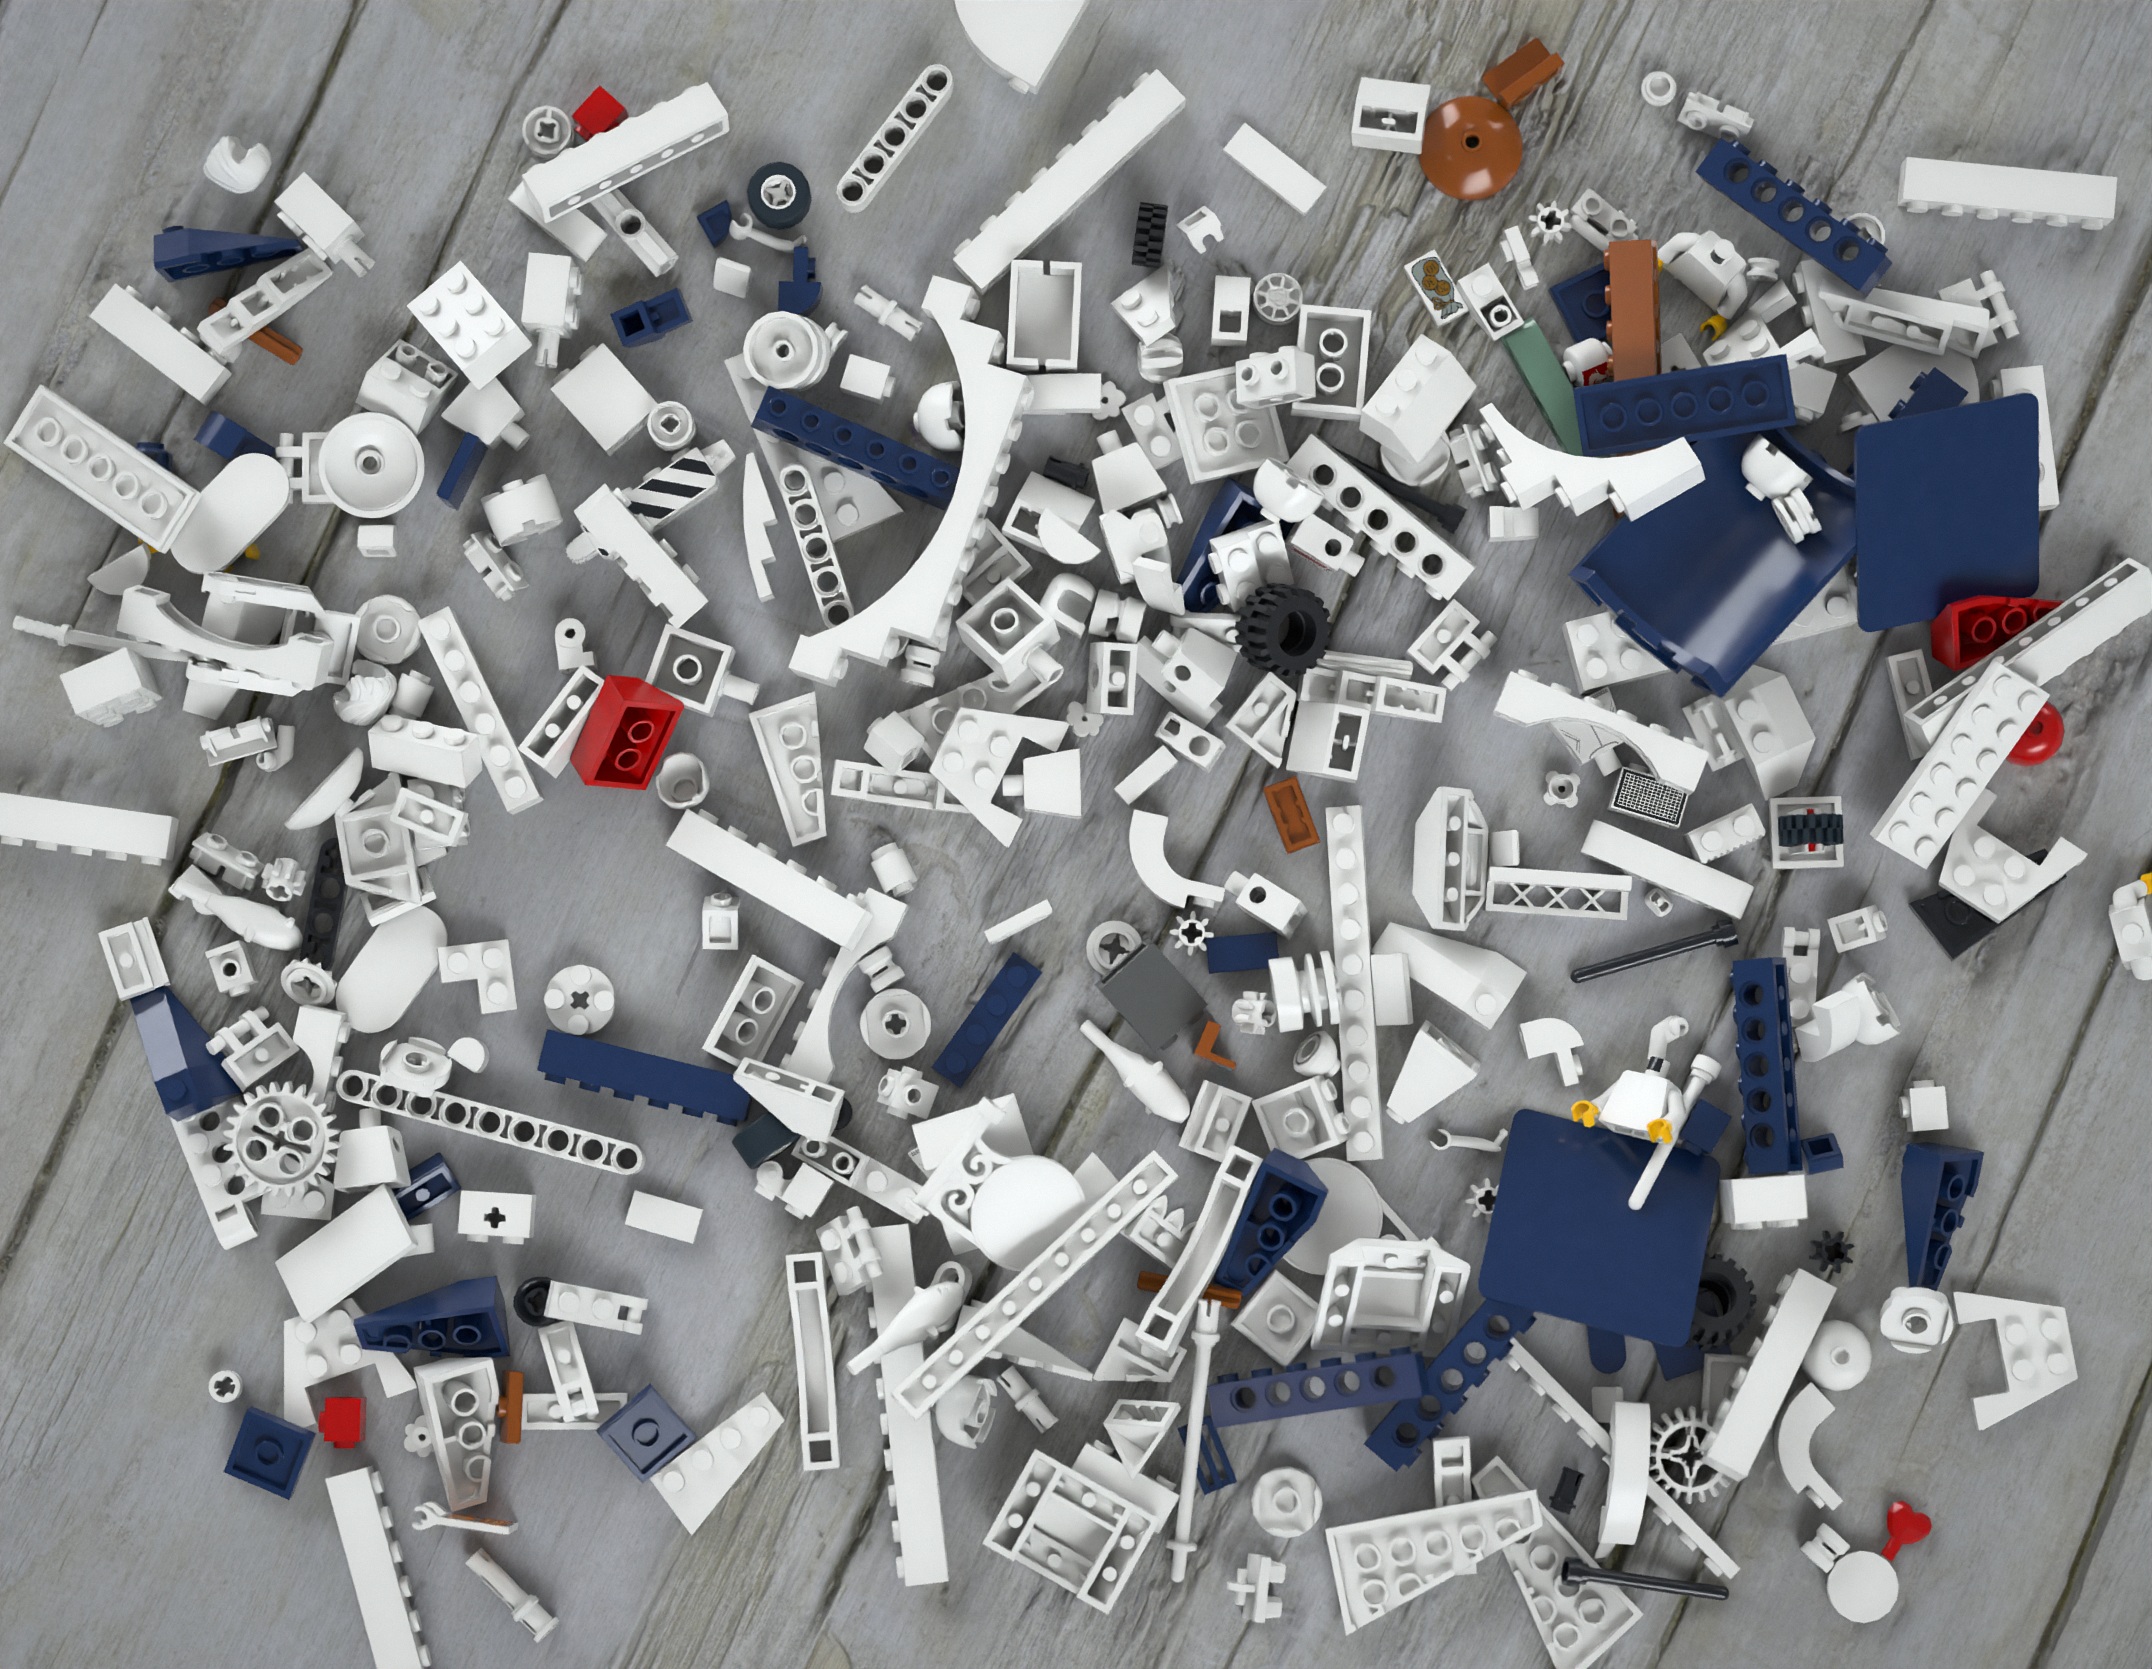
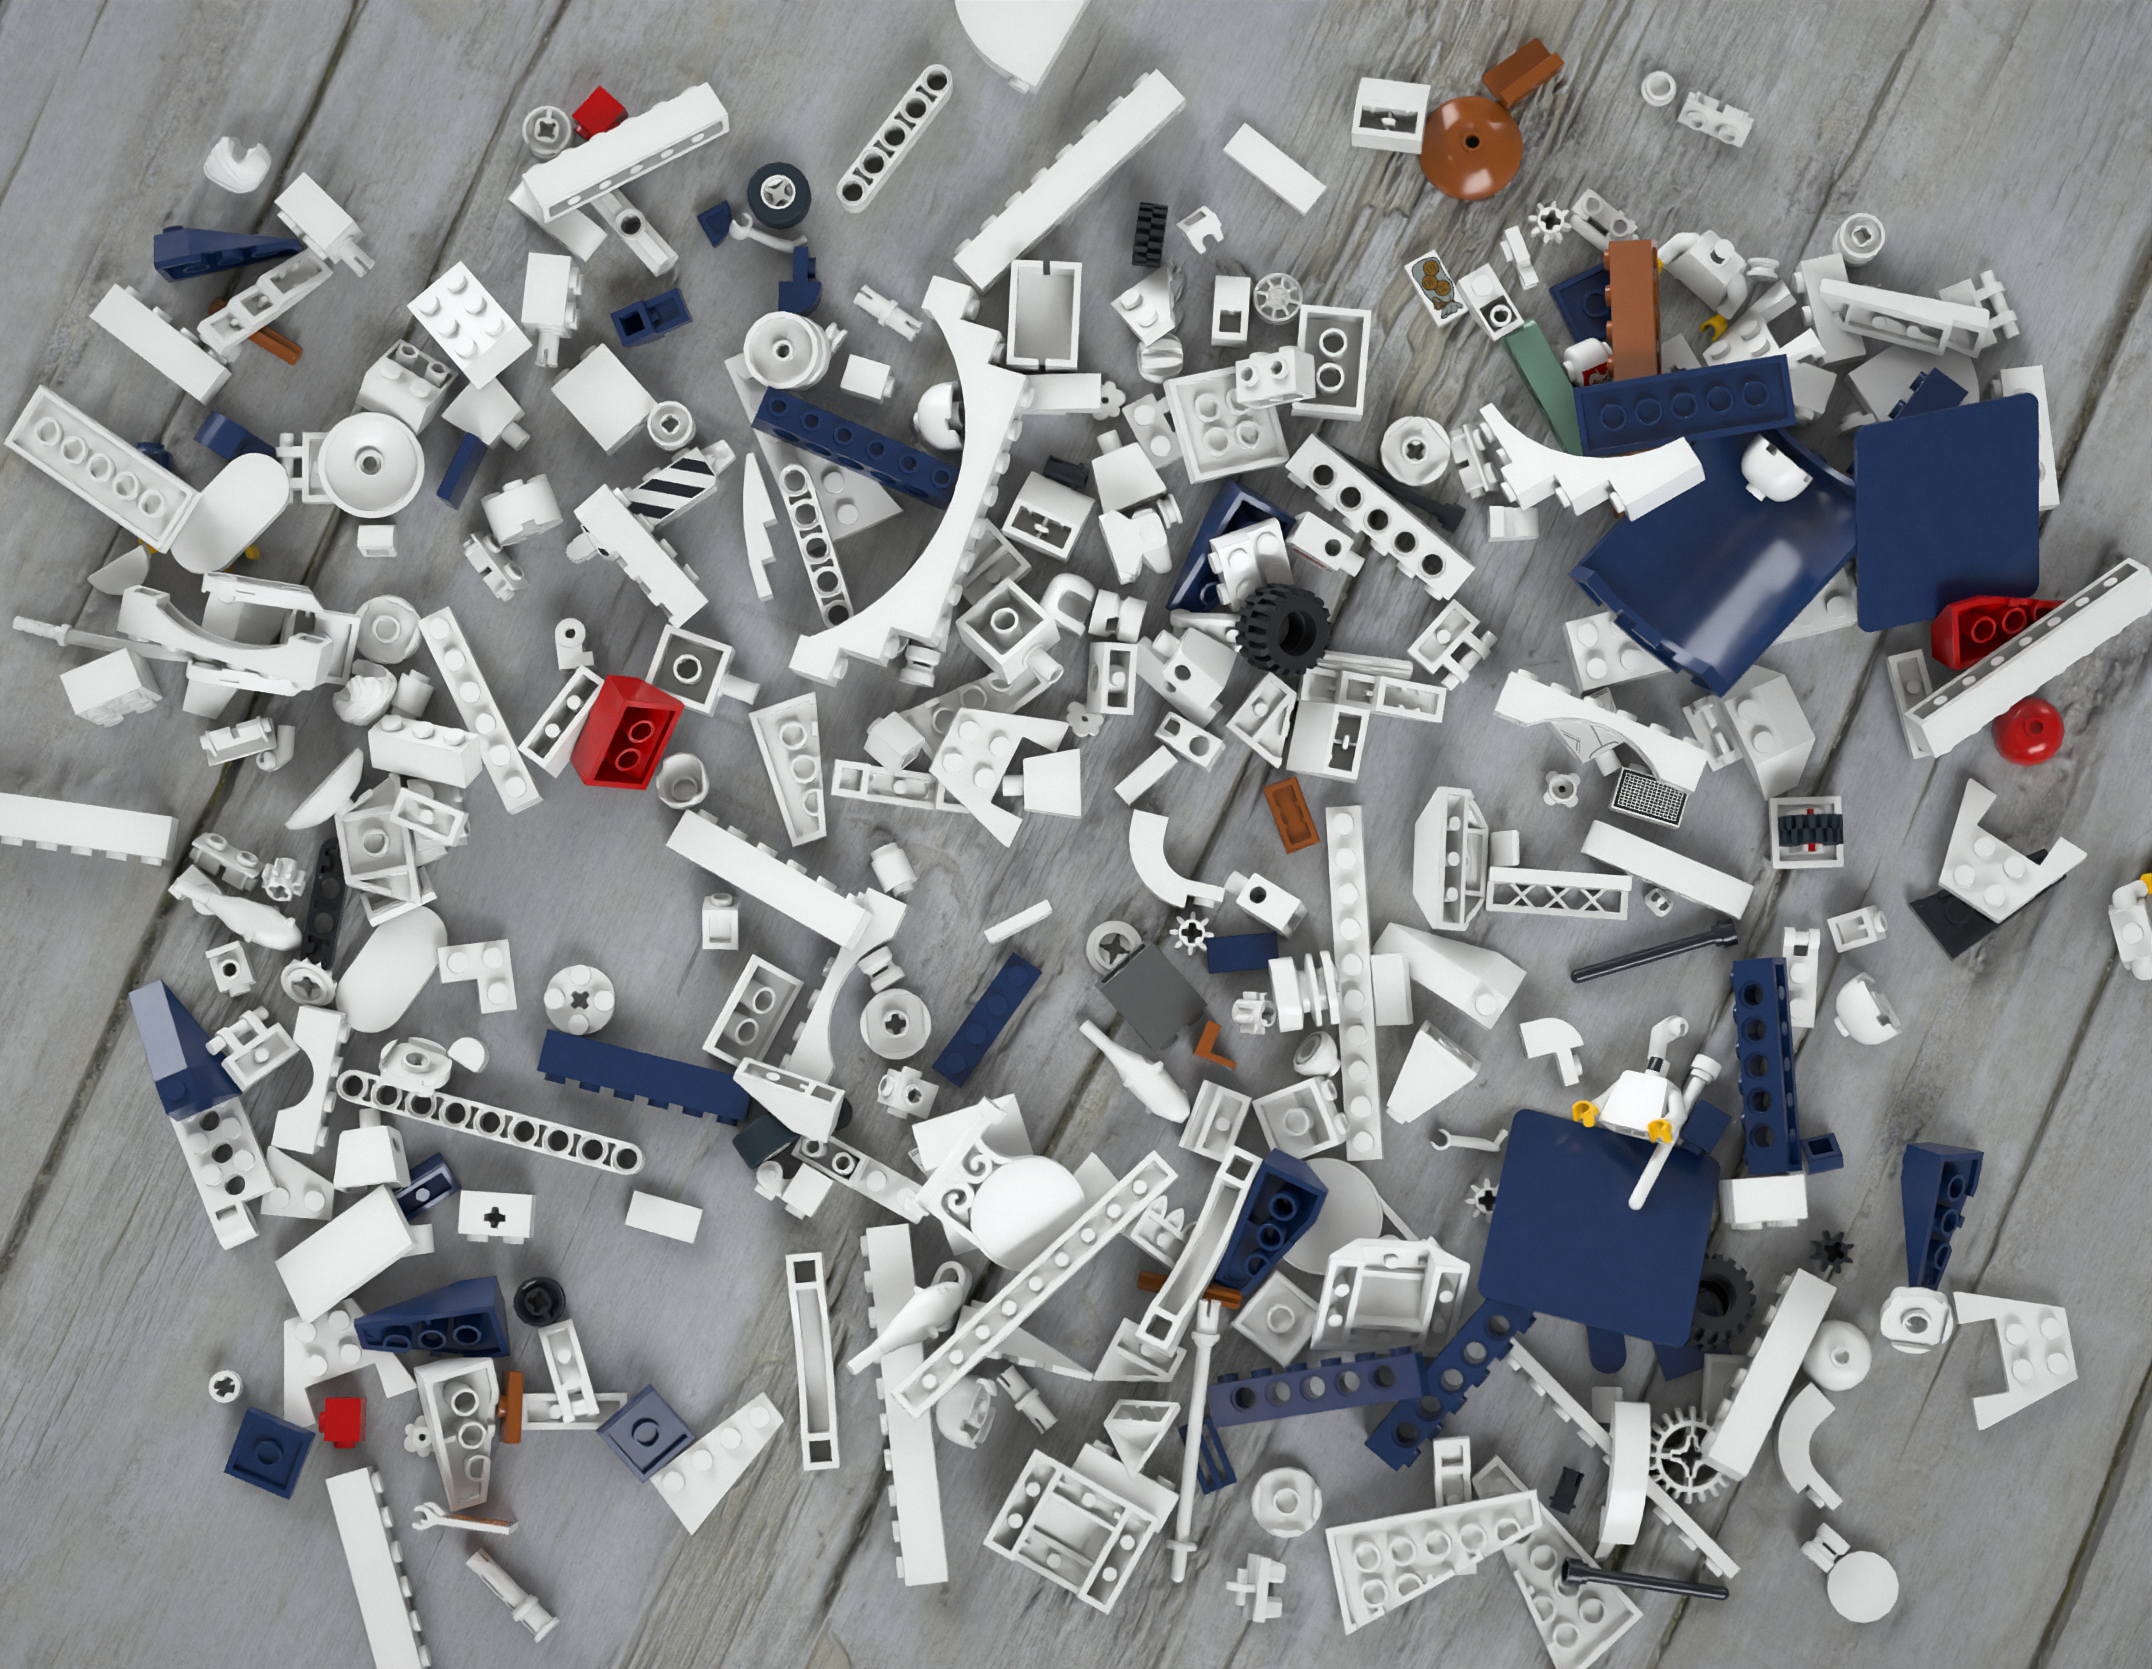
(134, 958): white plate -> none
(271, 1169): white gear -> none
(594, 1307): white plate -> none
(732, 277): white slope -> none
(850, 1251): white plate -> none
(1063, 541): white tile -> none
(1157, 587): white slope -> none
(1285, 493): white cylinder -> none
(1417, 400): white slope -> none
(1725, 834): white brick -> none
(1796, 515): white wheel -> none
(1832, 1029): white brick -> none
(1860, 273): dark blue brick -> none
(1904, 1528): red rock -> none
(1924, 1106): white brick -> none
(1959, 764): white plate -> none
(2007, 192): white brick -> none

